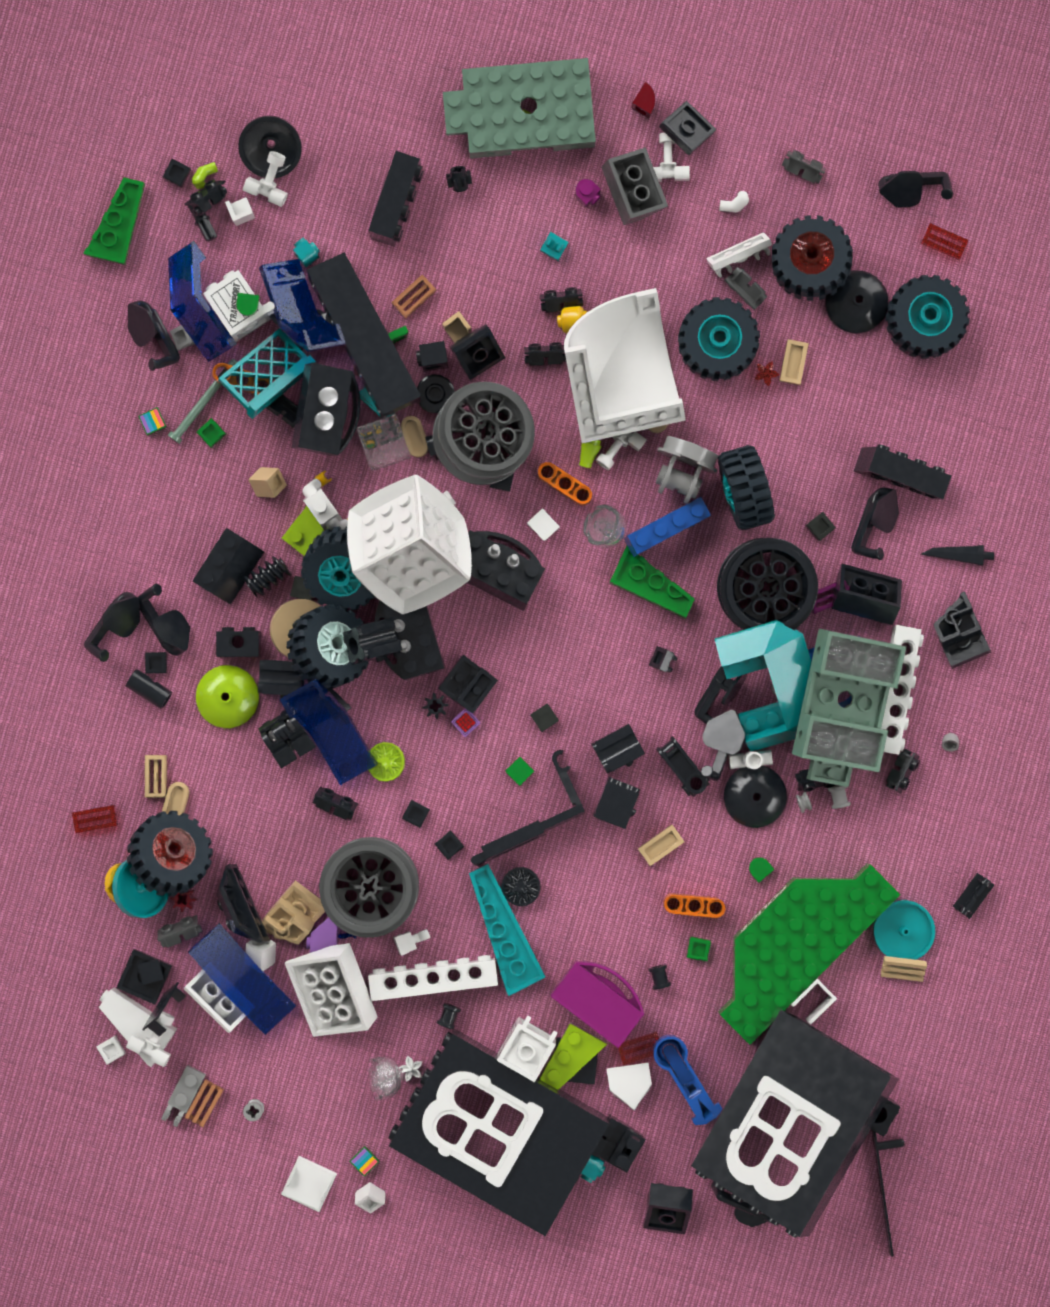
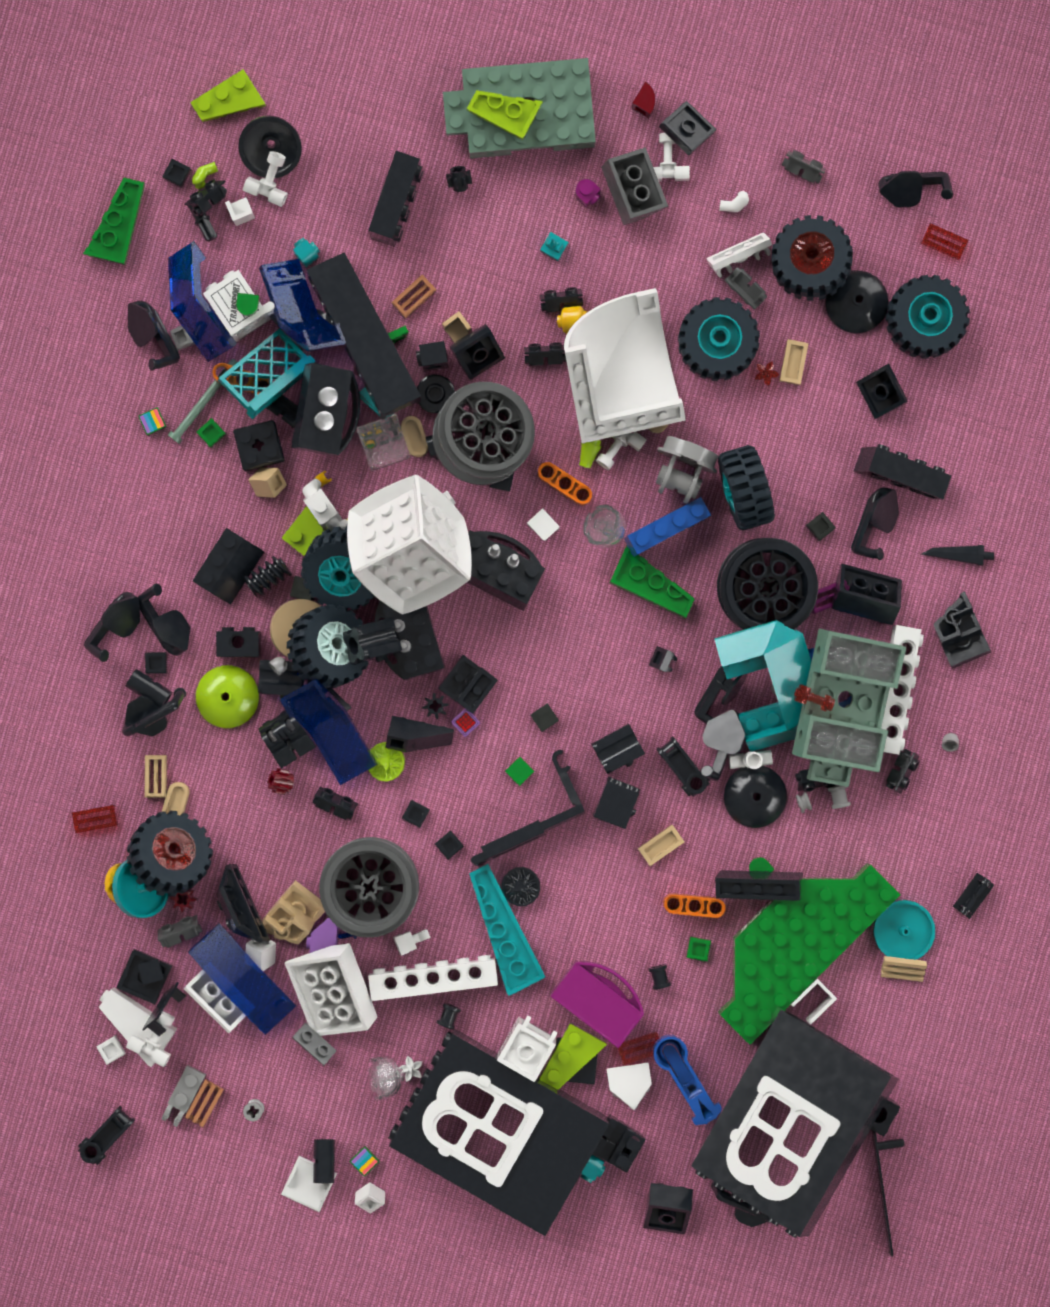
(105, 1136): none -> black piece
(145, 716): none -> black piece
(228, 97): none -> lime wing
(270, 453): none -> black brick
(278, 665): none -> light grey hinge
(280, 781): none -> dark red gear
(314, 1044): none -> dark grey hinge
(324, 1161): none -> black pin
(412, 735): none -> black slope
(505, 112): none -> lime wing
(758, 885): none -> black panel
(804, 693): none -> clear red bar
(882, 391): none -> black slope

